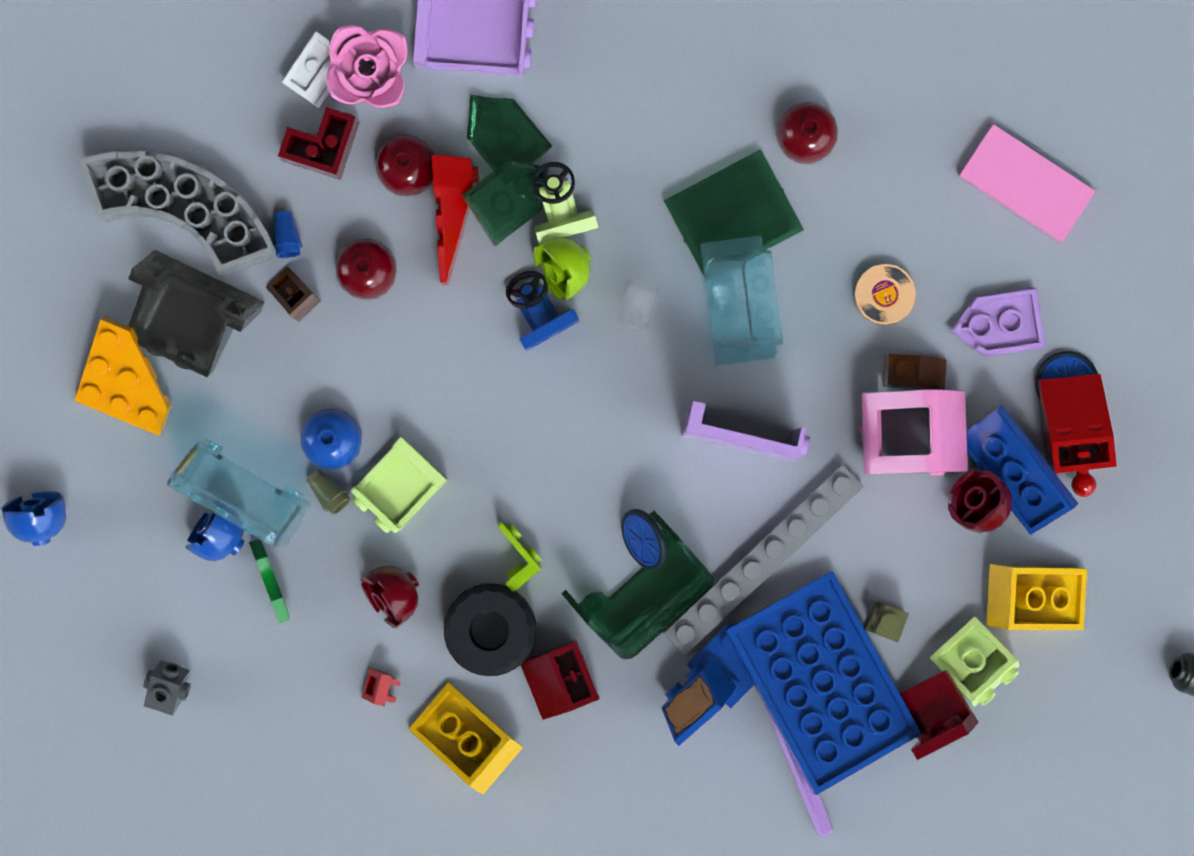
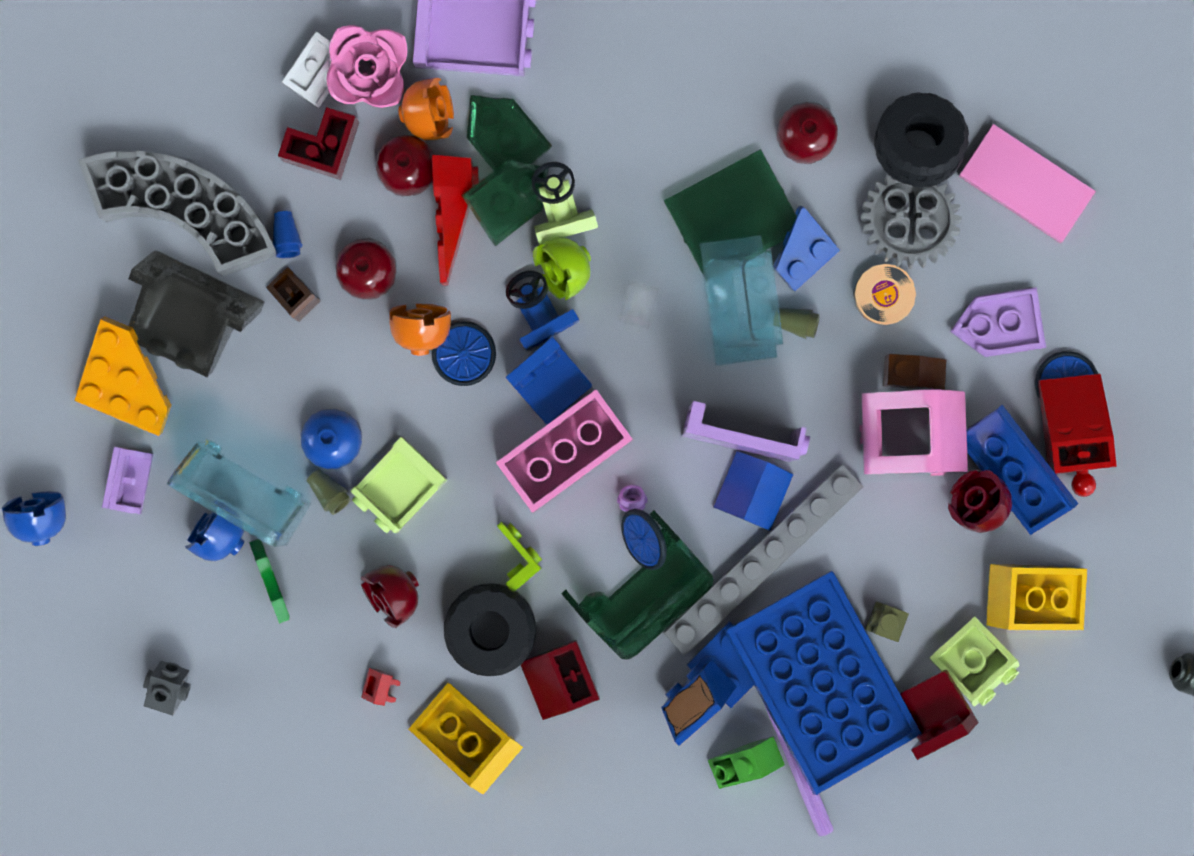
(127, 480): none -> lavender hinge
(420, 327): none -> orange cylinder
(427, 109): none -> orange cylinder
(465, 355): none -> blue wheel
(549, 381): none -> blue bracket
(564, 451): none -> bright pink brick
(632, 498): none -> lavender plate
(746, 763): none -> bright green slope
(753, 490): none -> blue slope
(799, 321): none -> olive cone
(804, 250): none -> wing
(883, 217): none -> light grey gear
(928, 114): none -> black tyre

